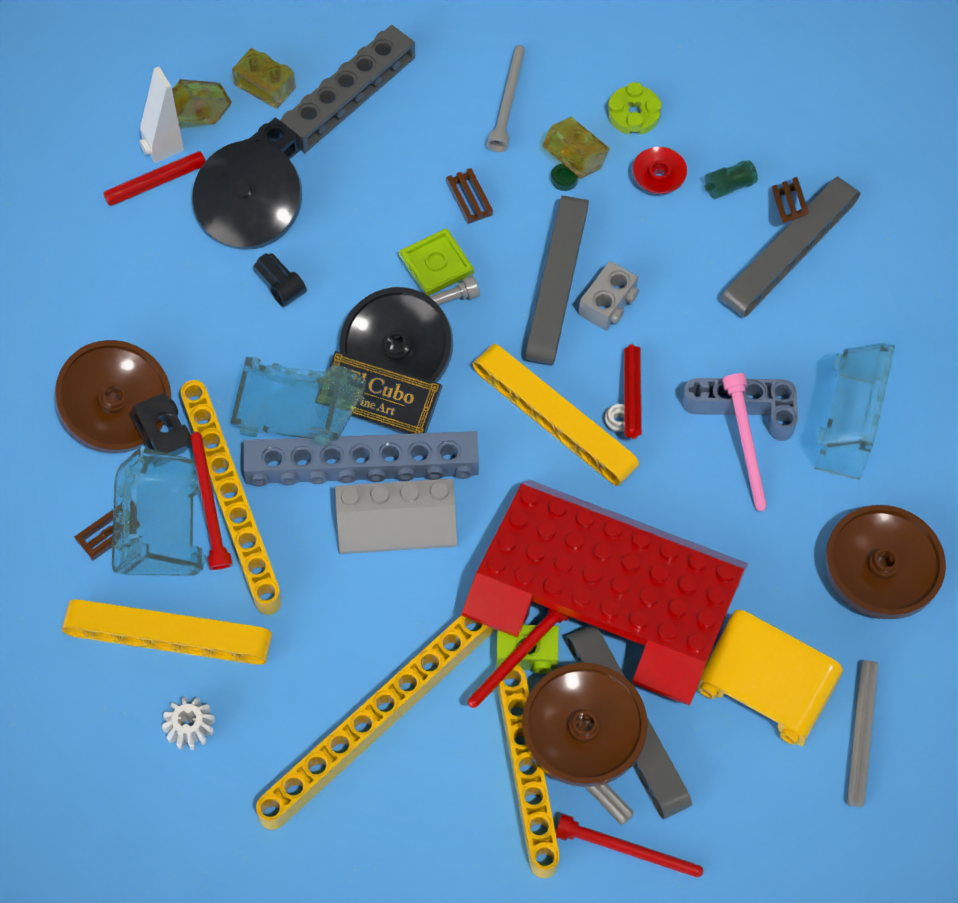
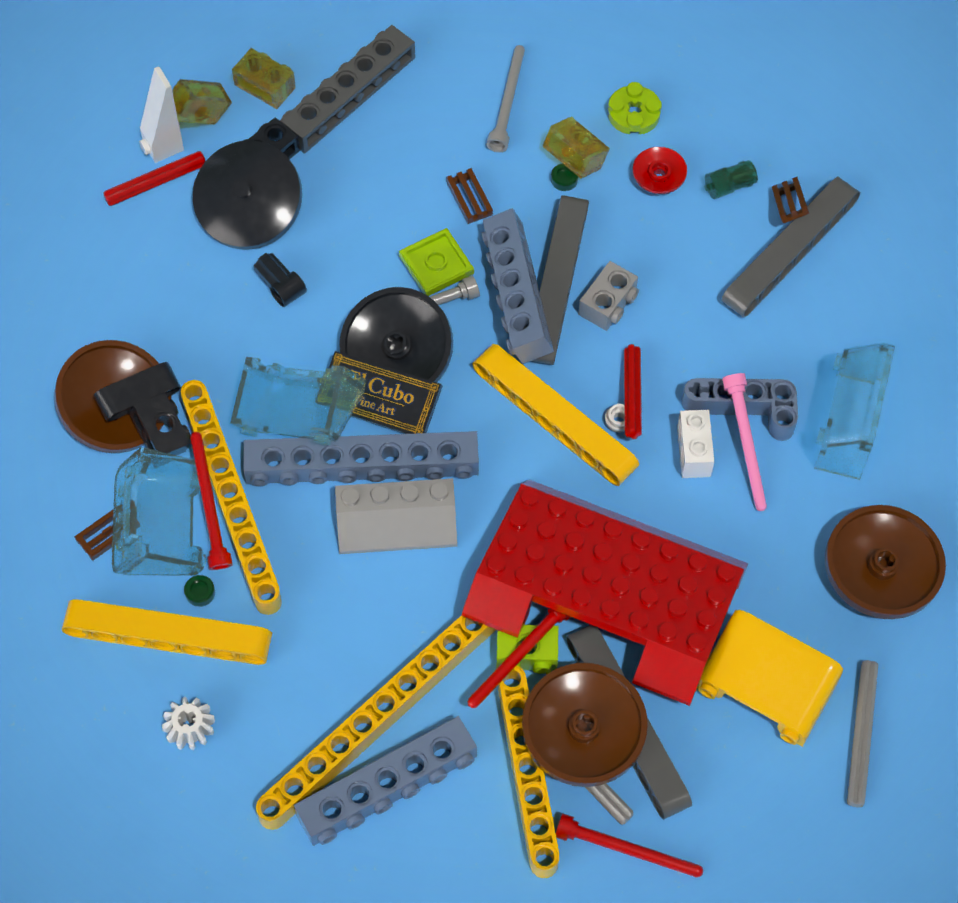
(120, 397): none -> black beam
(199, 590): none -> dark green tile
(449, 736): none -> sand blue brick
(517, 286): none -> sand blue brick
(695, 443): none -> white brick

